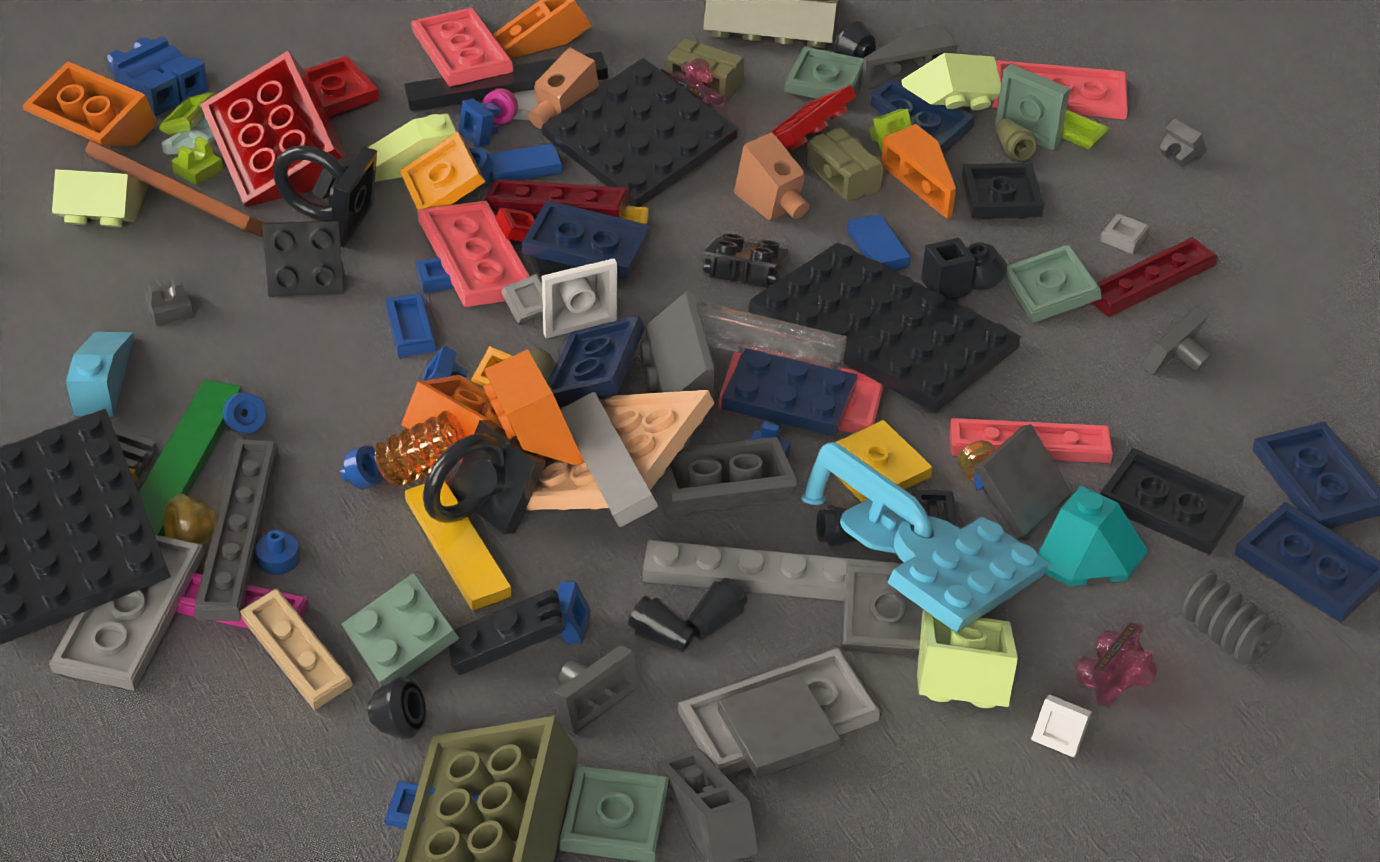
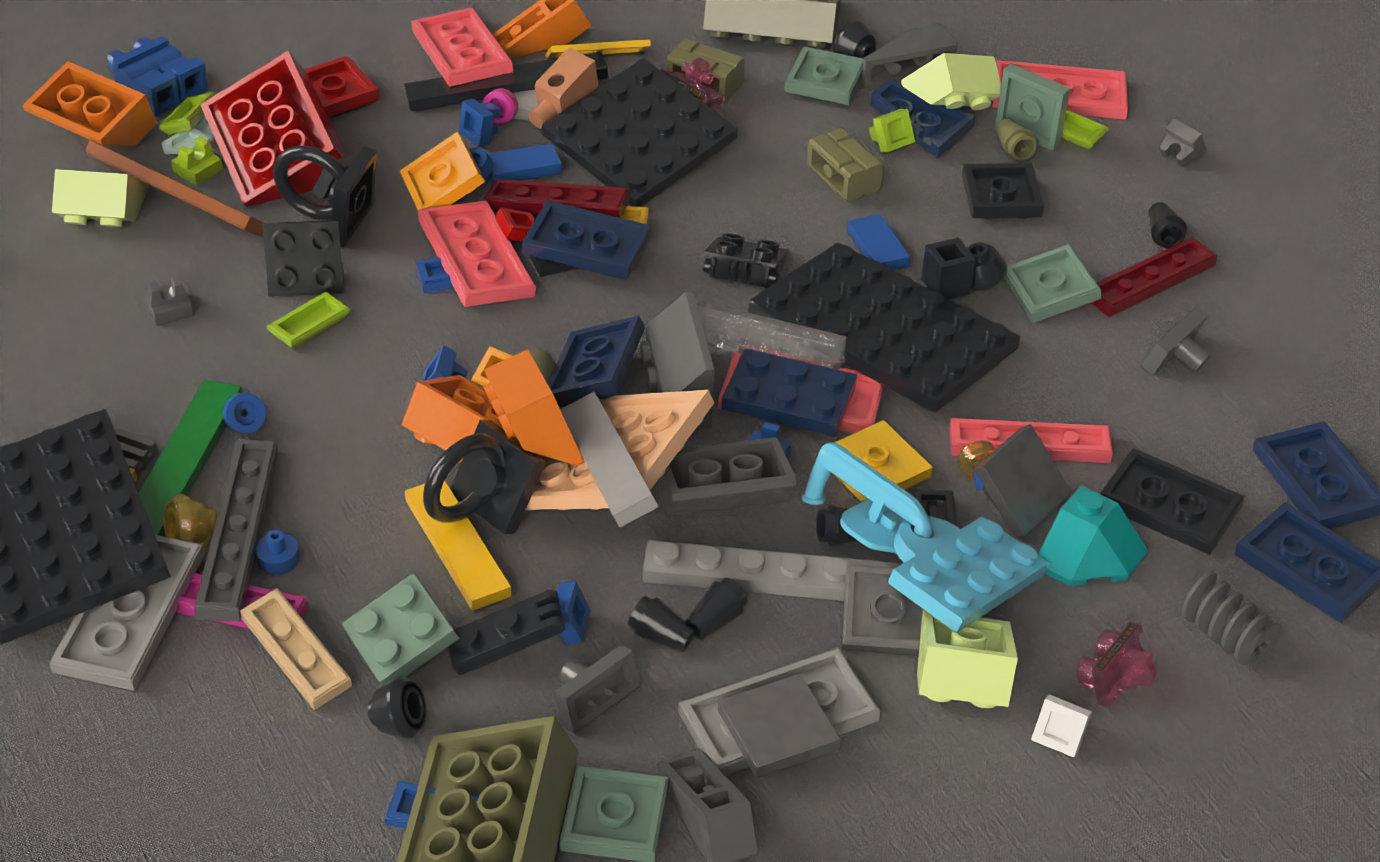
(98, 372): medium azure slope -> none
(309, 320): none -> lime tile
(361, 468): blue tile -> none
(410, 143): yellowish green slope -> none
(410, 325): blue tile -> none
(416, 450): clear orange piece -> none
(524, 298): light grey tile -> none
(579, 298): white slope -> none
(605, 47): none -> yellow window
(771, 179): nougat torso -> none
(813, 117): red plate -> none
(920, 165): orange slope -> none
(1124, 233): light grey tile -> none
(1166, 225): none -> black cone

